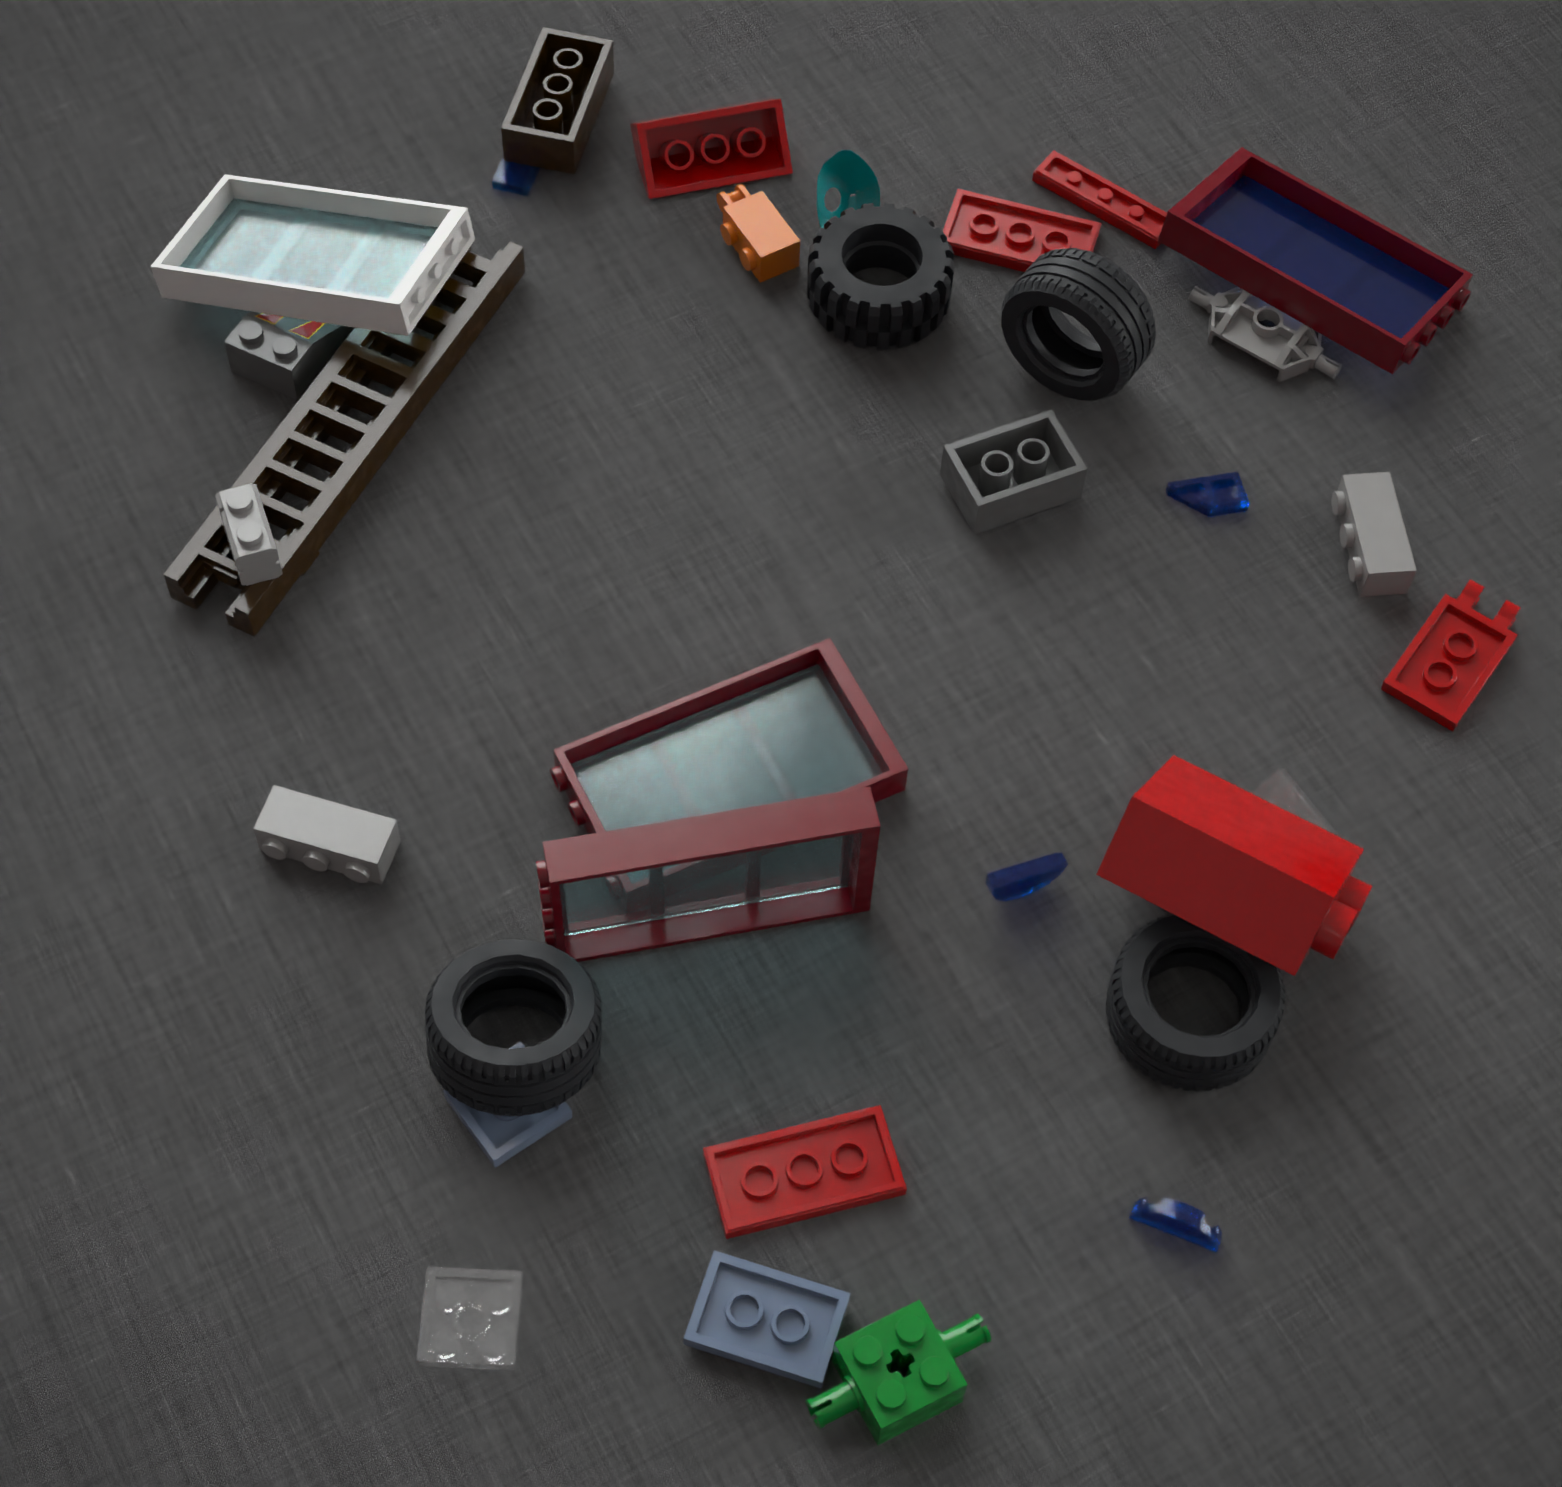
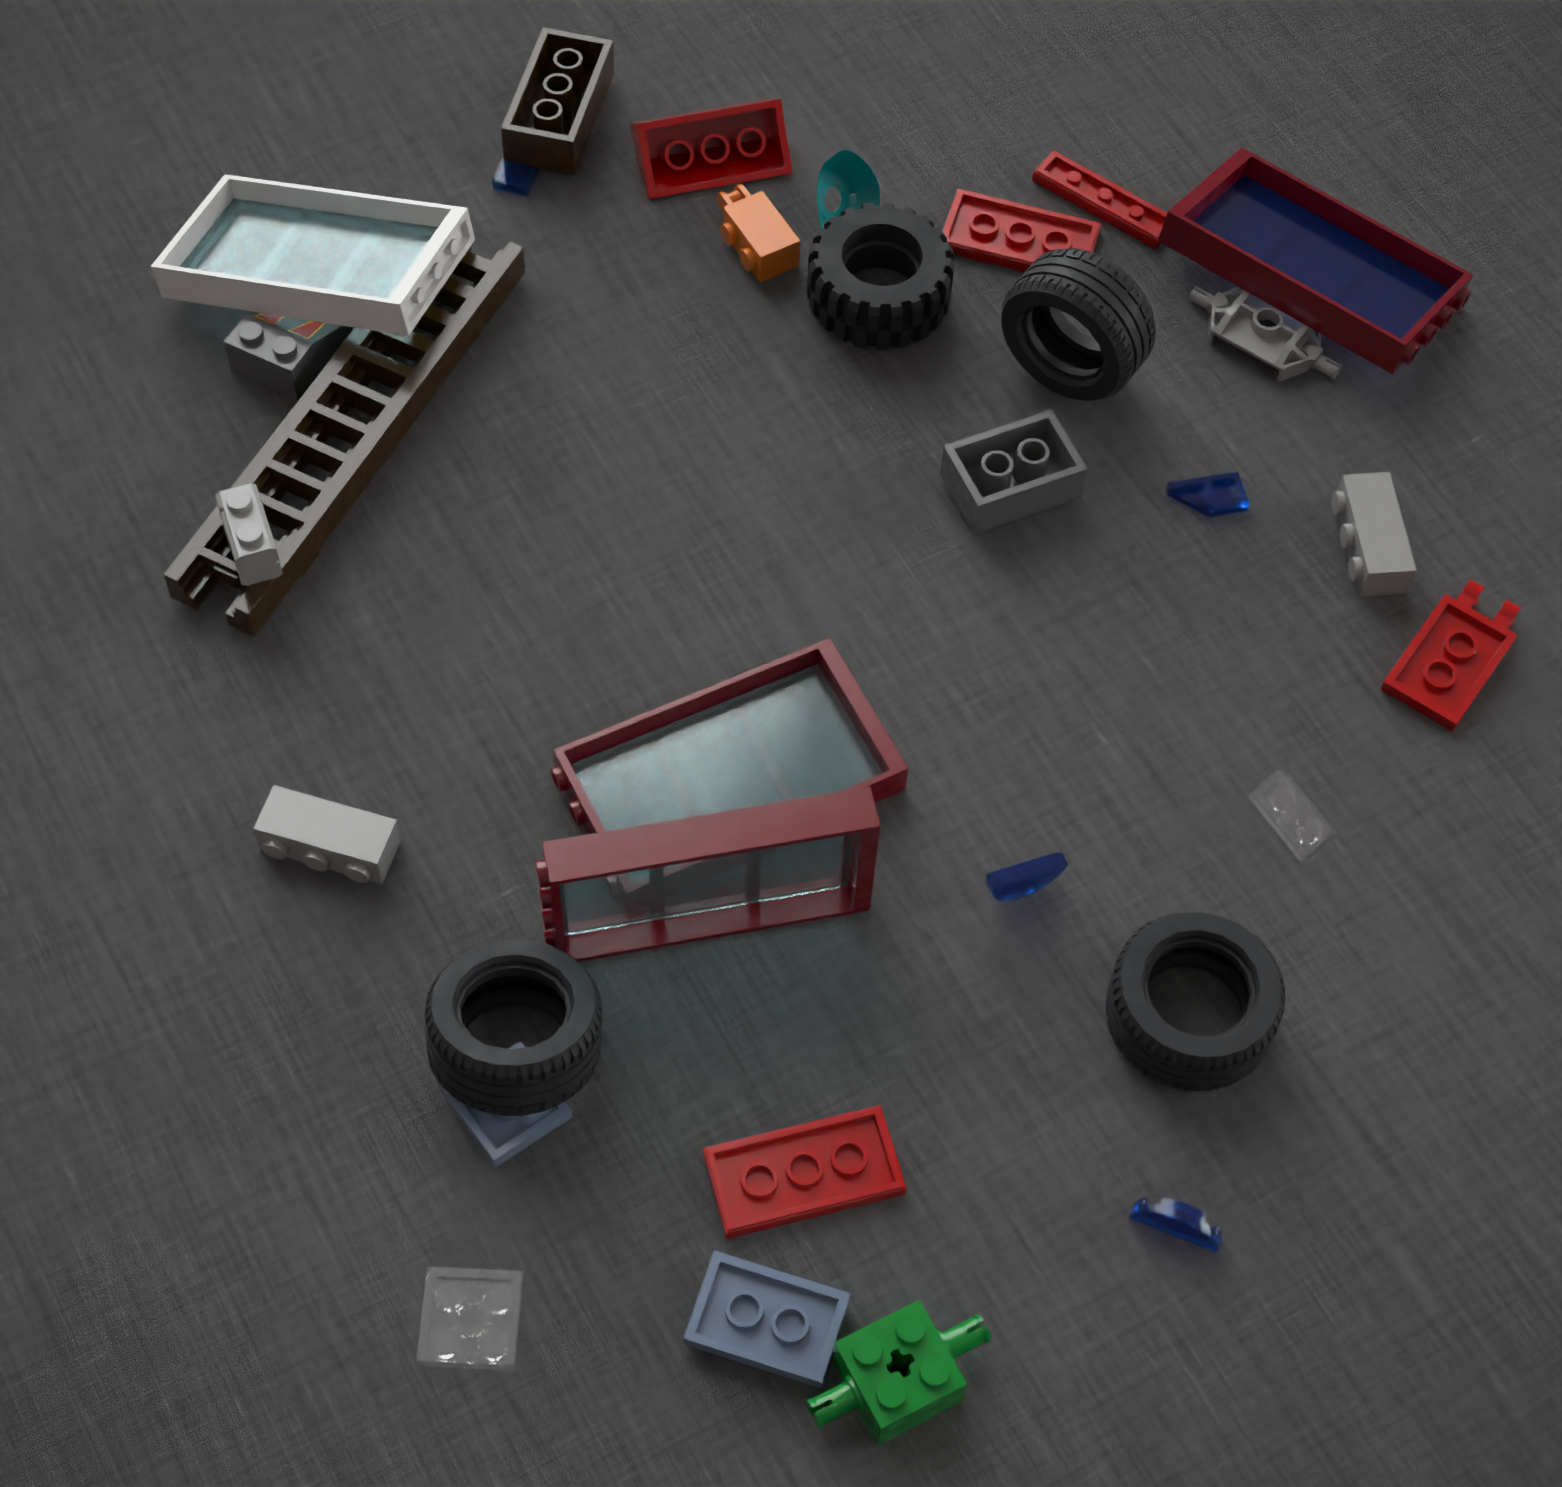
(1236, 866): red brick -> none

